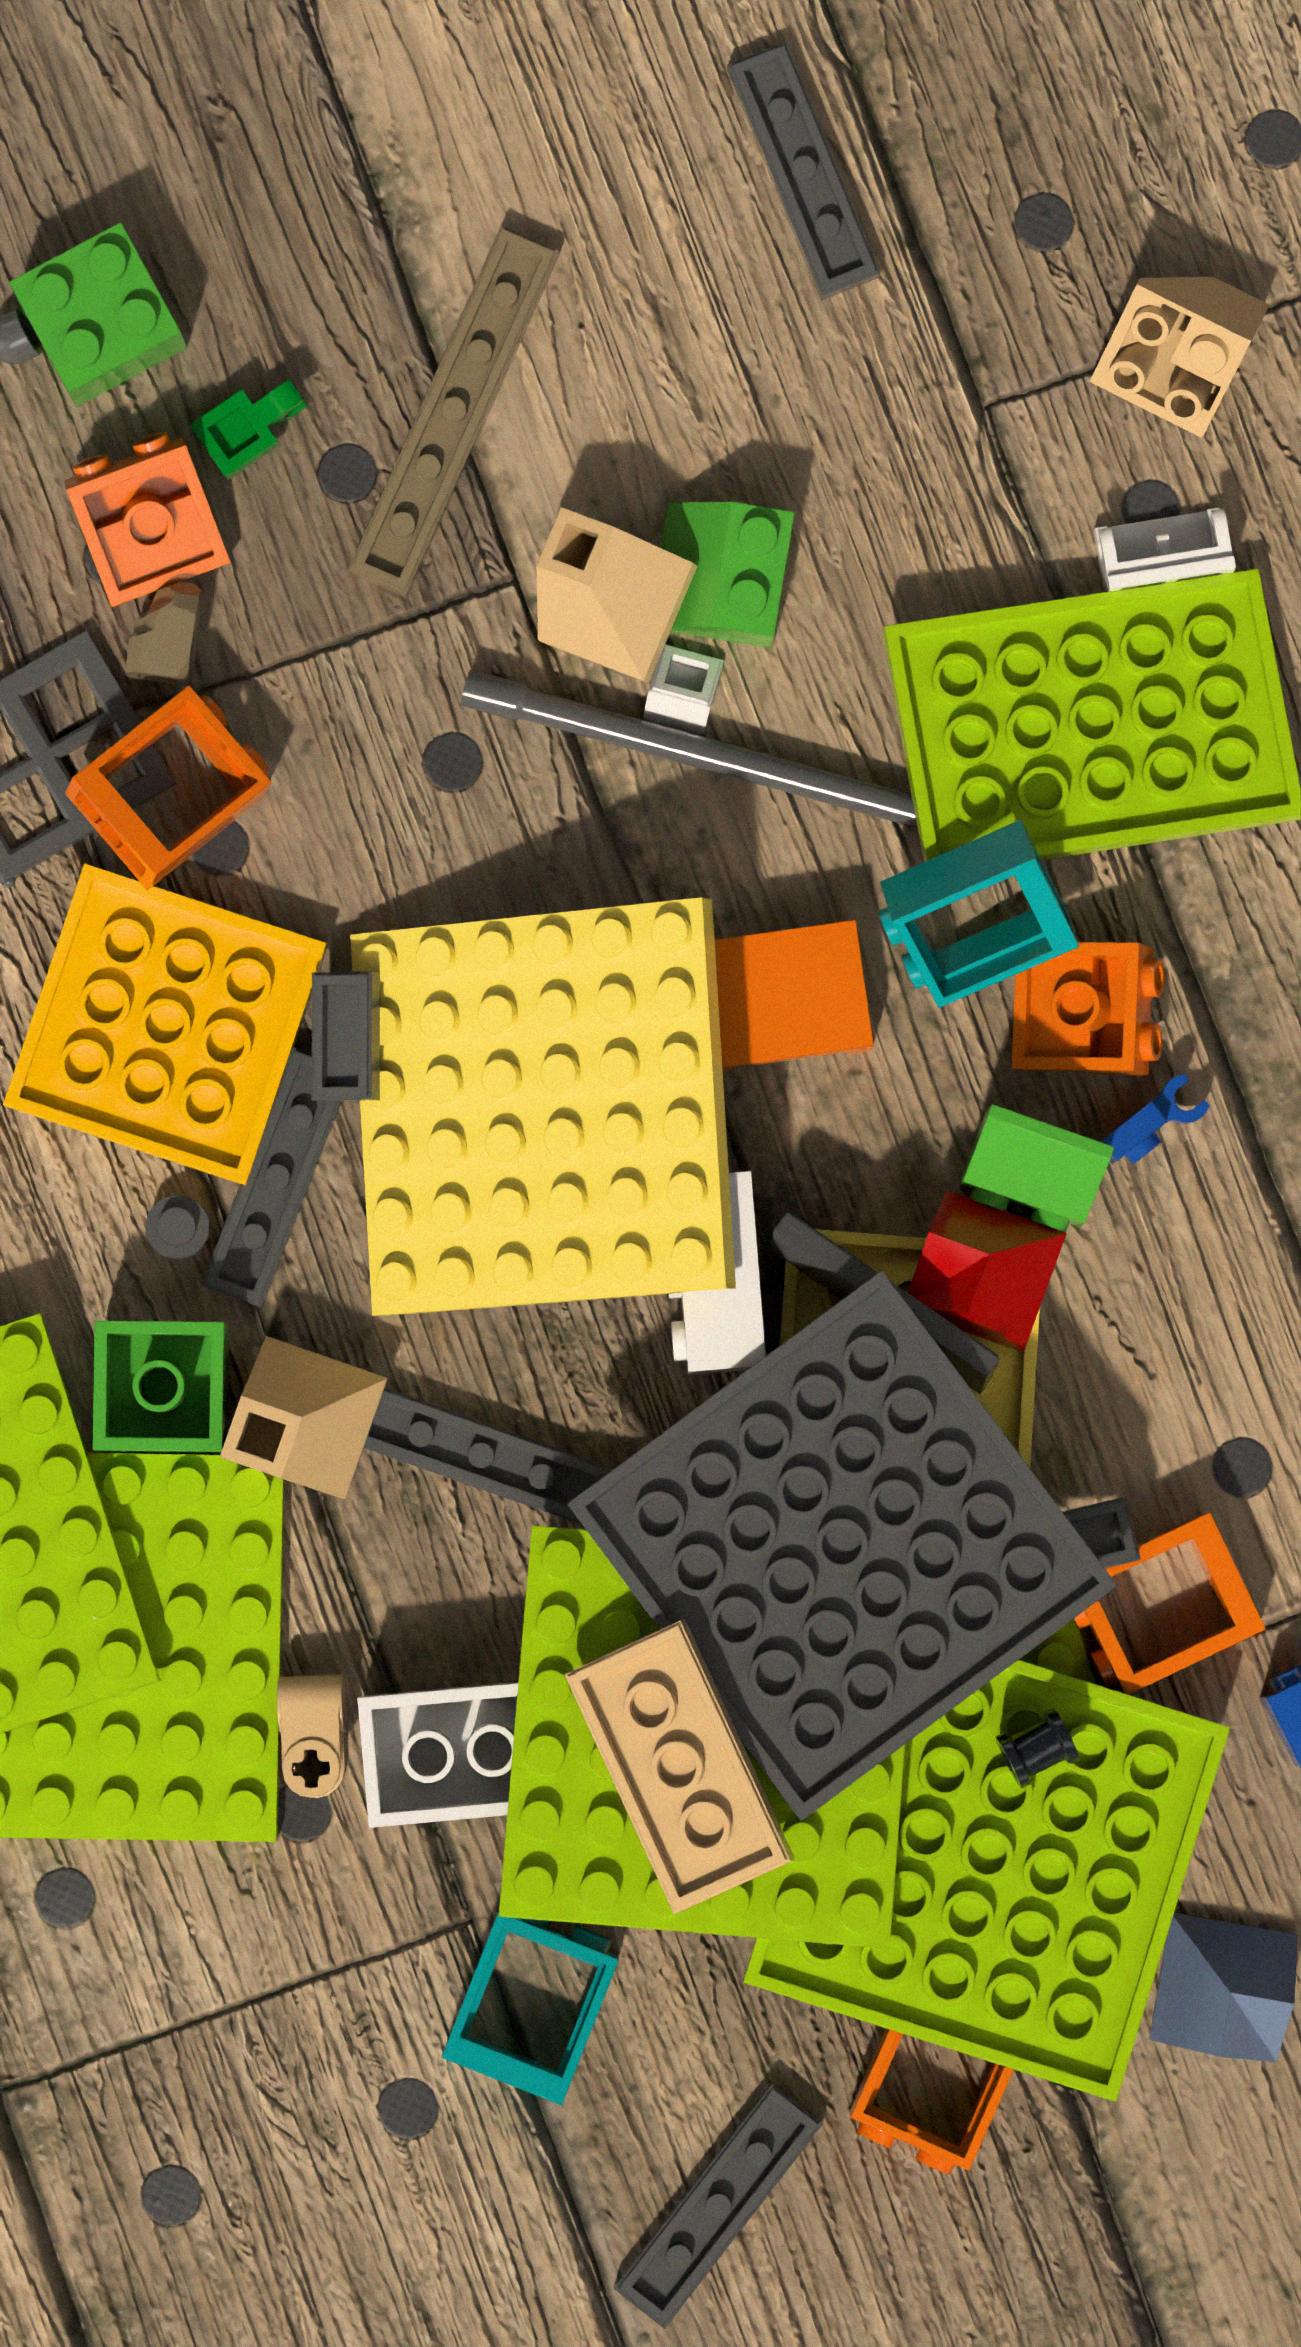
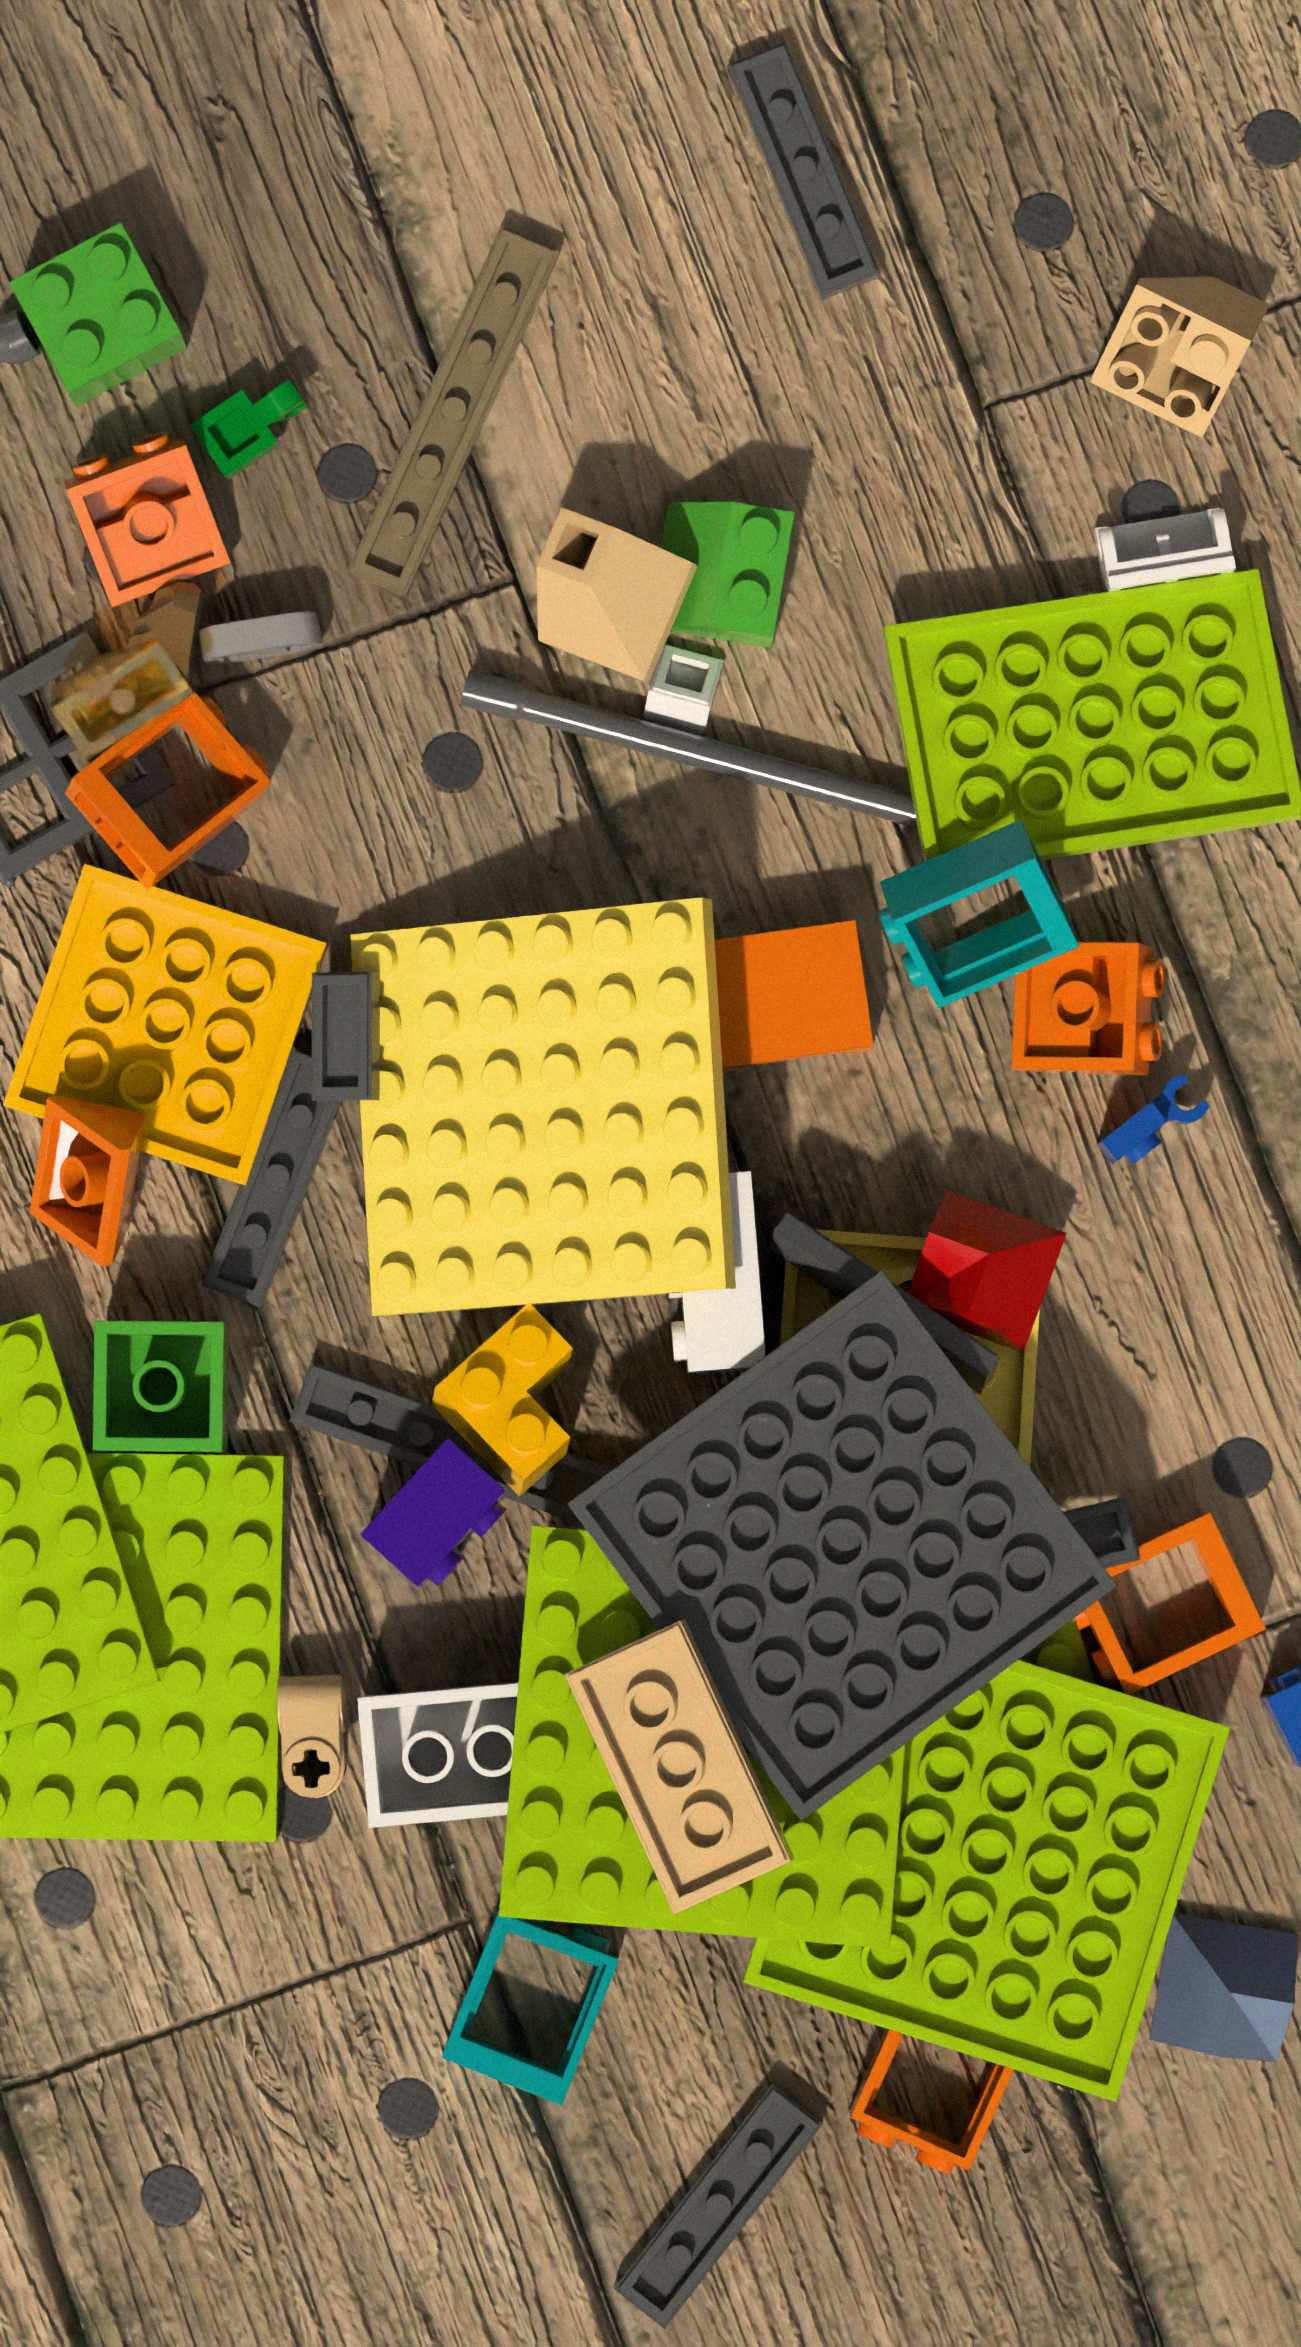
(87, 1174): none -> orange slope
(118, 695): none -> clear yellow slope
(177, 1227): dark grey plate -> none
(260, 638): none -> light grey beam
(304, 1417): tan slope -> none
(435, 1514): none -> dark purple brick
(494, 1402): none -> yellow brick
(1035, 1168): bright green slope -> none
(1037, 1748): black bush -> none

